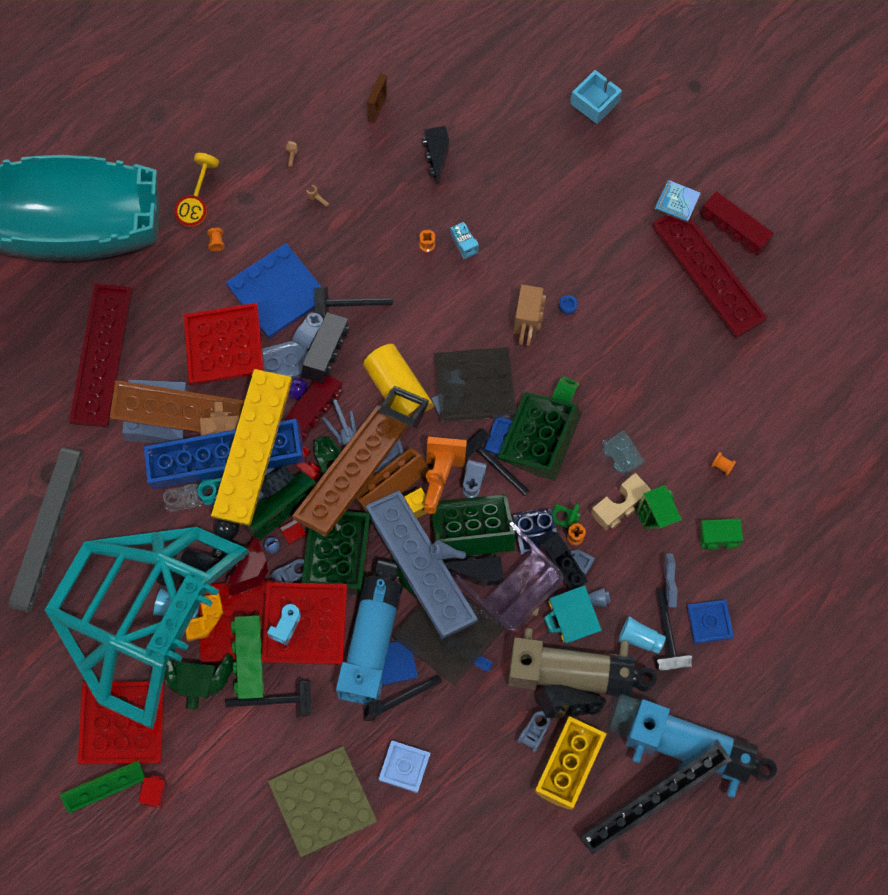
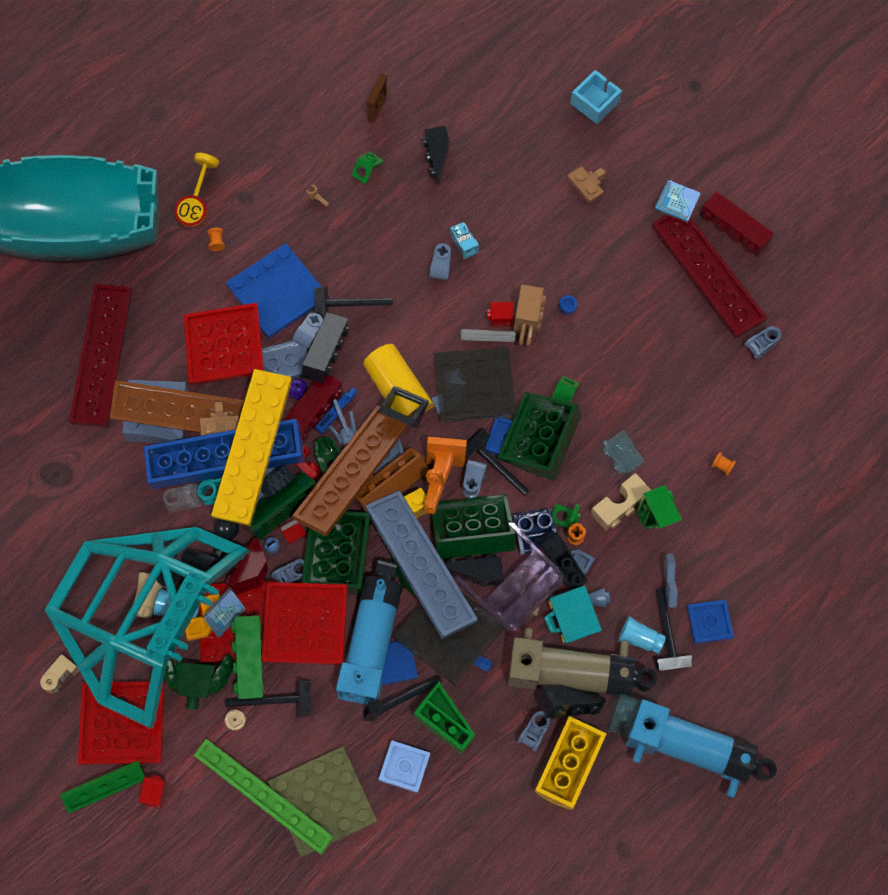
(45, 530): dark grey beam -> none
(57, 673): none -> tan leg
(148, 606): none -> tan plant
(223, 612): none -> piece
(234, 719): none -> tan tile
(264, 796): none -> bright green tile
(286, 625): medium azure leg -> none
(292, 148): medium nougat hand -> none
(347, 397): none -> blue piece
(368, 162): none -> green bracket
(427, 241): orange bush -> none
(441, 264): none -> sand blue piece
(443, 551): sand blue cone -> none
(445, 720): none -> green wedge
(488, 335): none -> light grey axle
(501, 314): none -> red brick
(587, 183): none -> medium nougat hinge
(654, 796): black brick -> none
(720, 534): green brick -> none
(761, 344): none -> sand blue piece

